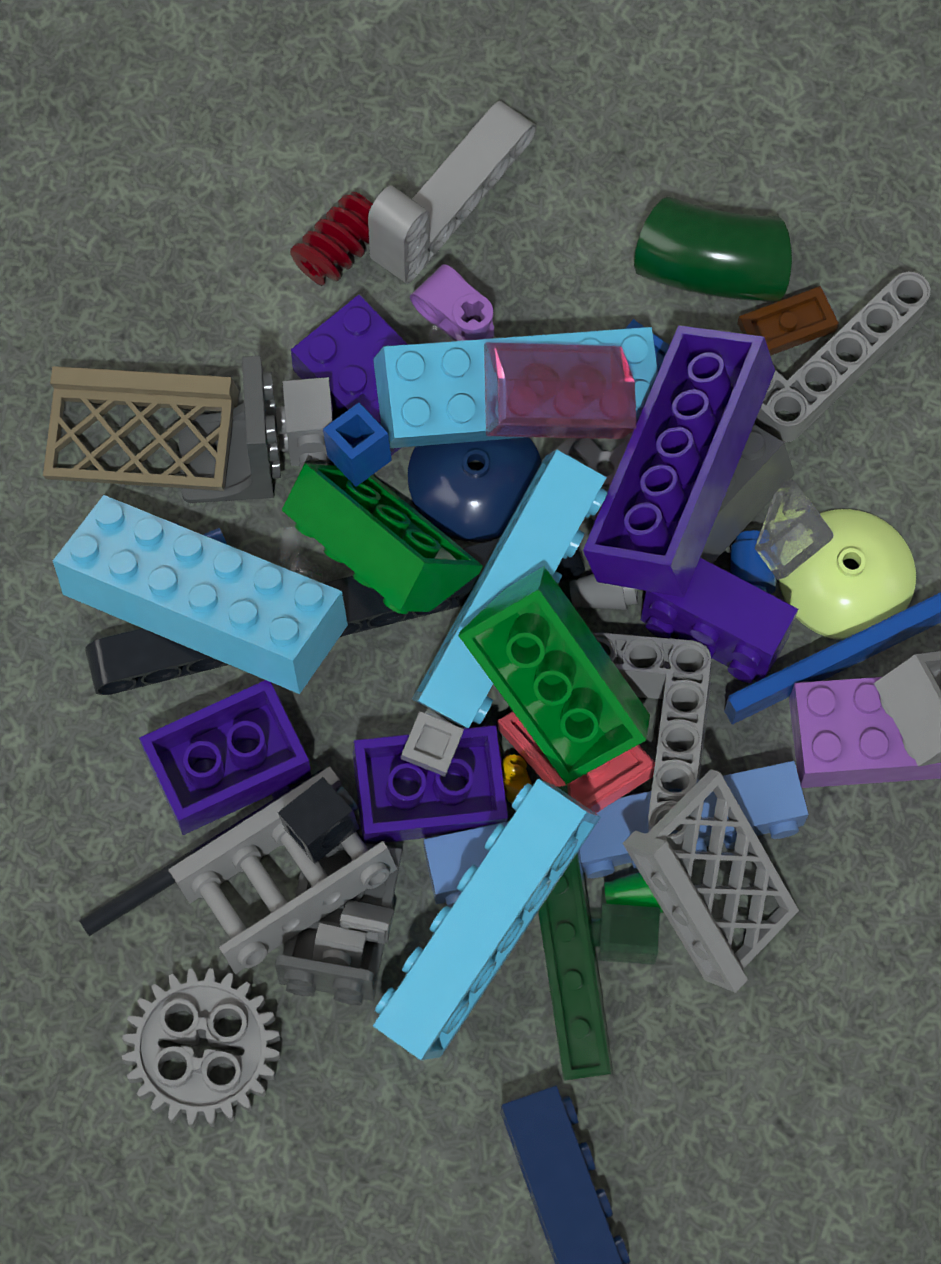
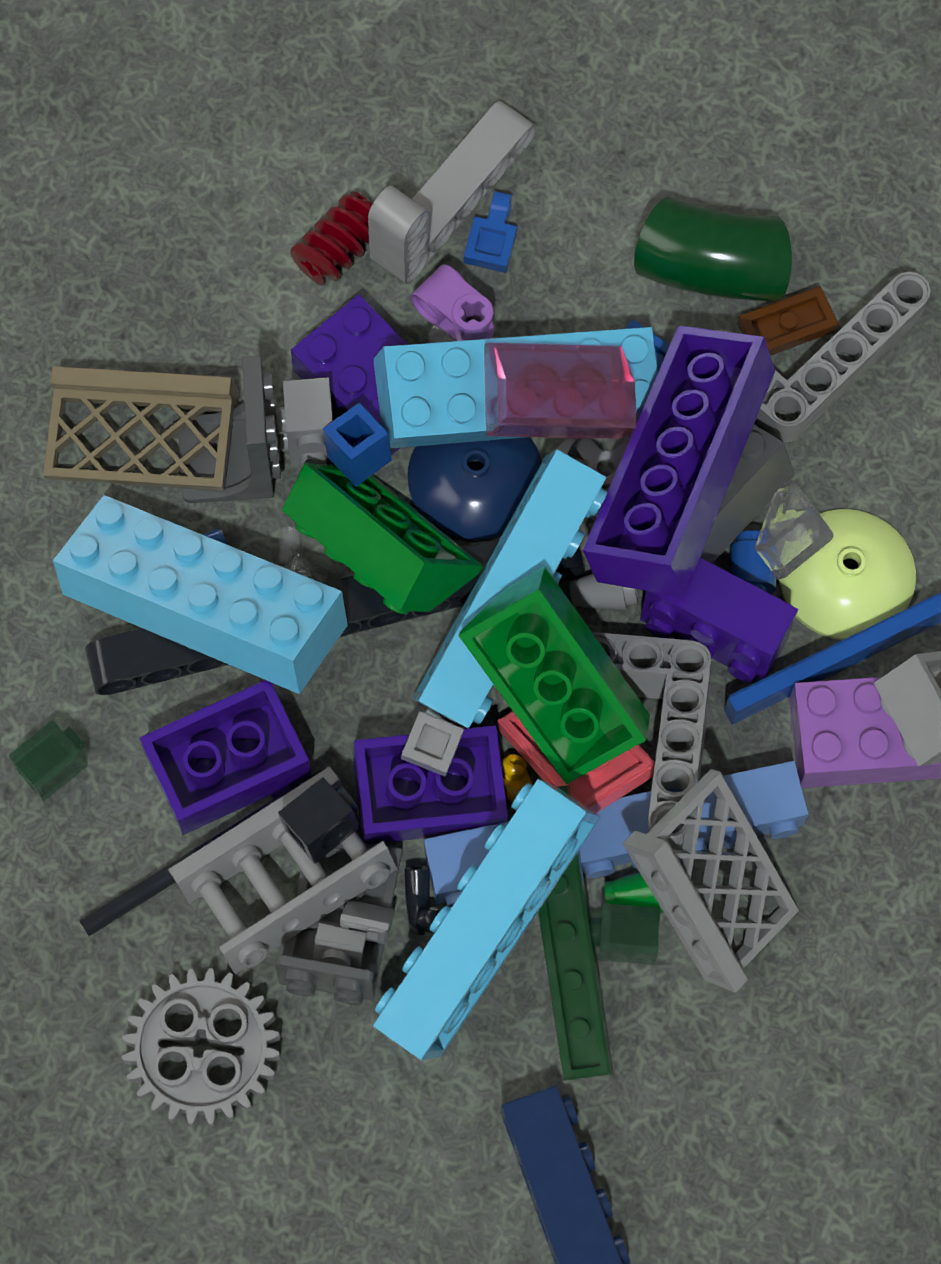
(49, 759): none -> clear green brick
(417, 899): none -> black arm
(492, 239): none -> blue plate

